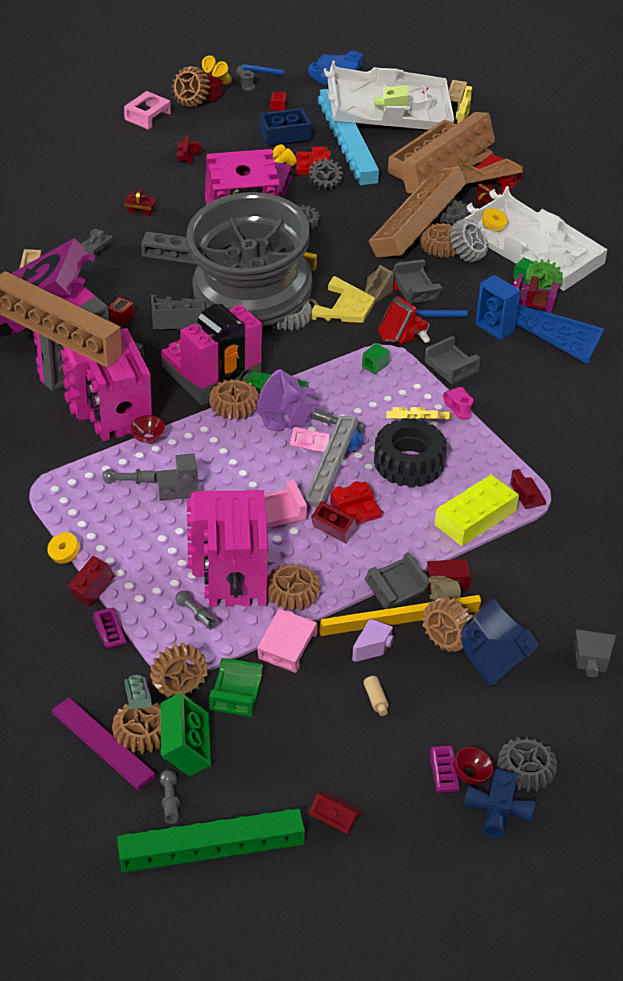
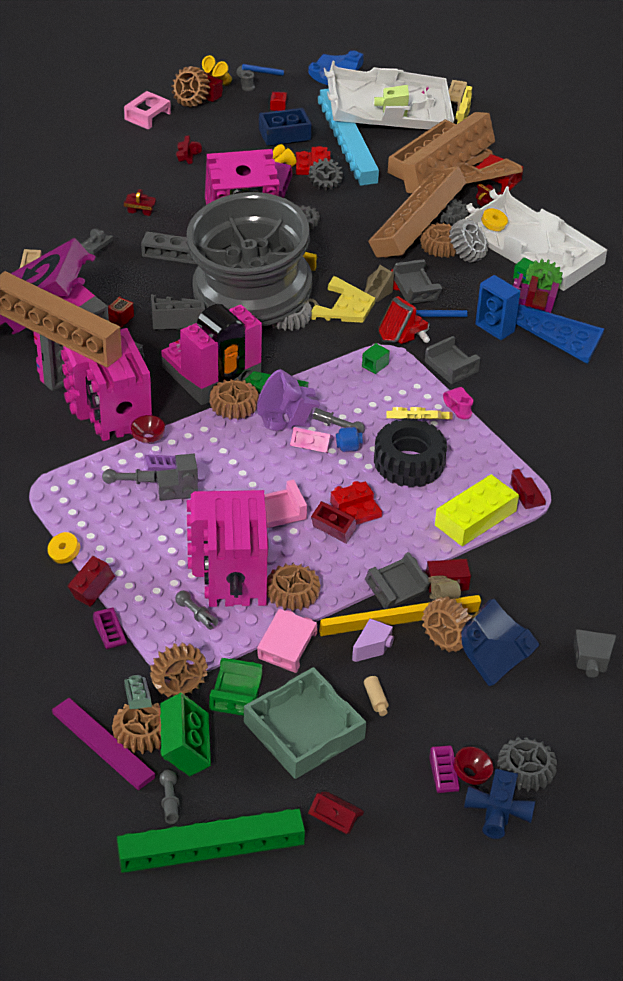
(159, 462): none -> medium lavender slope
(304, 722): none -> sand green tile
(331, 460): light grey tile -> none

